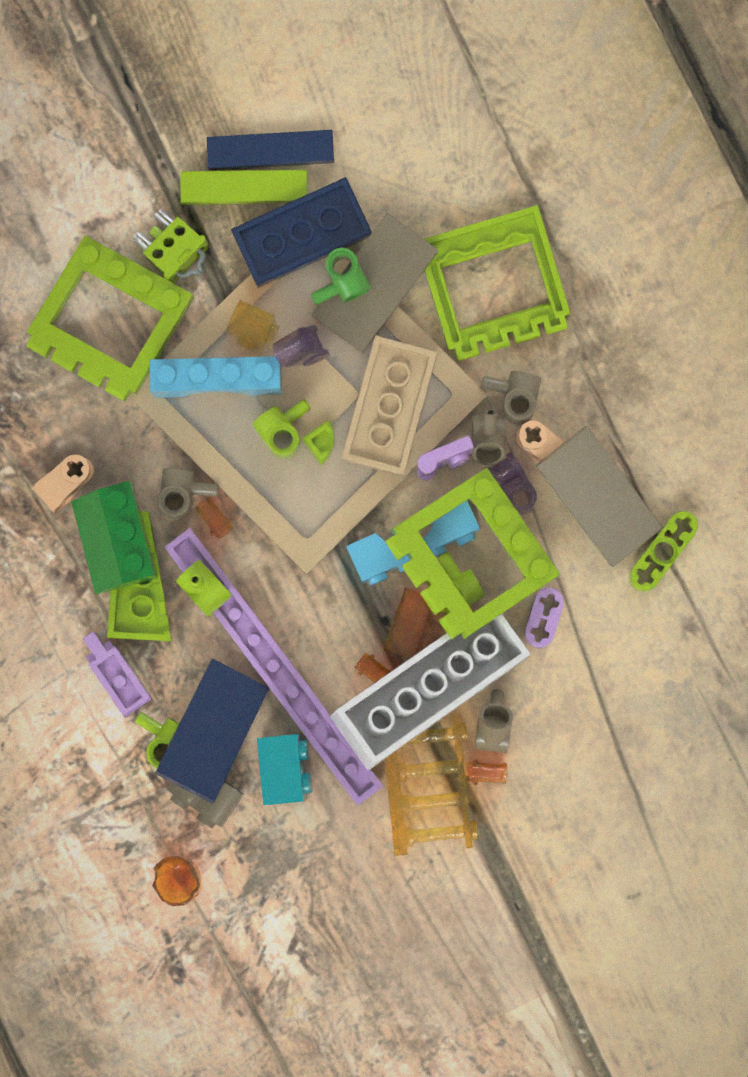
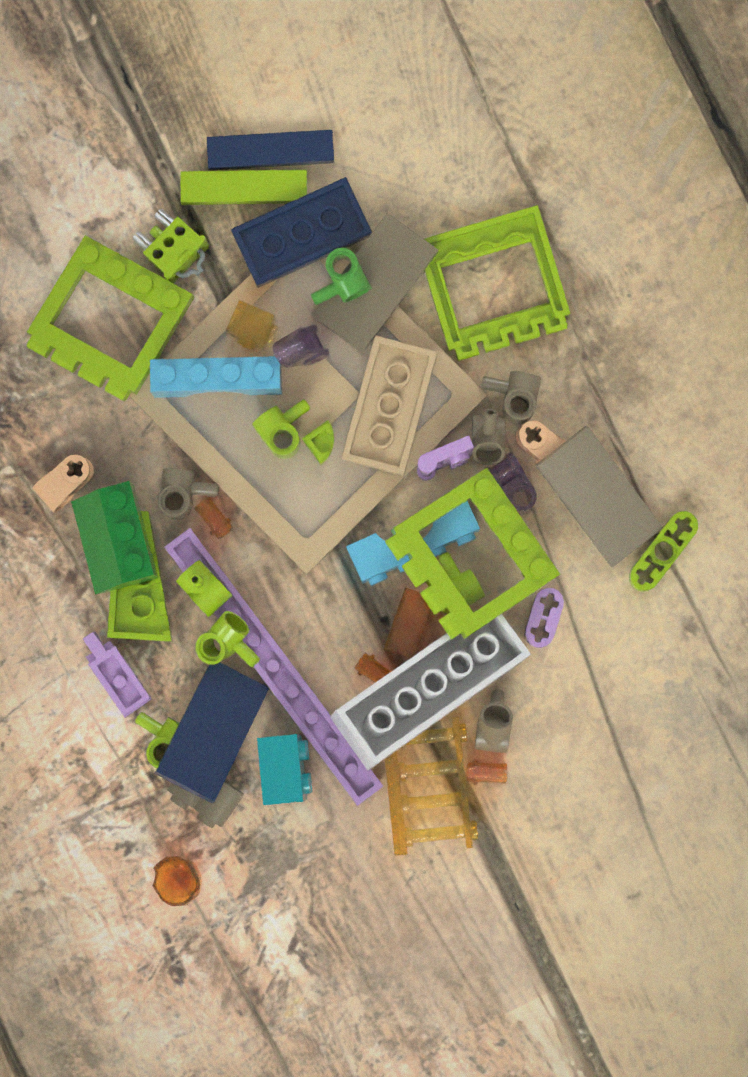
(229, 632): none -> lime piece

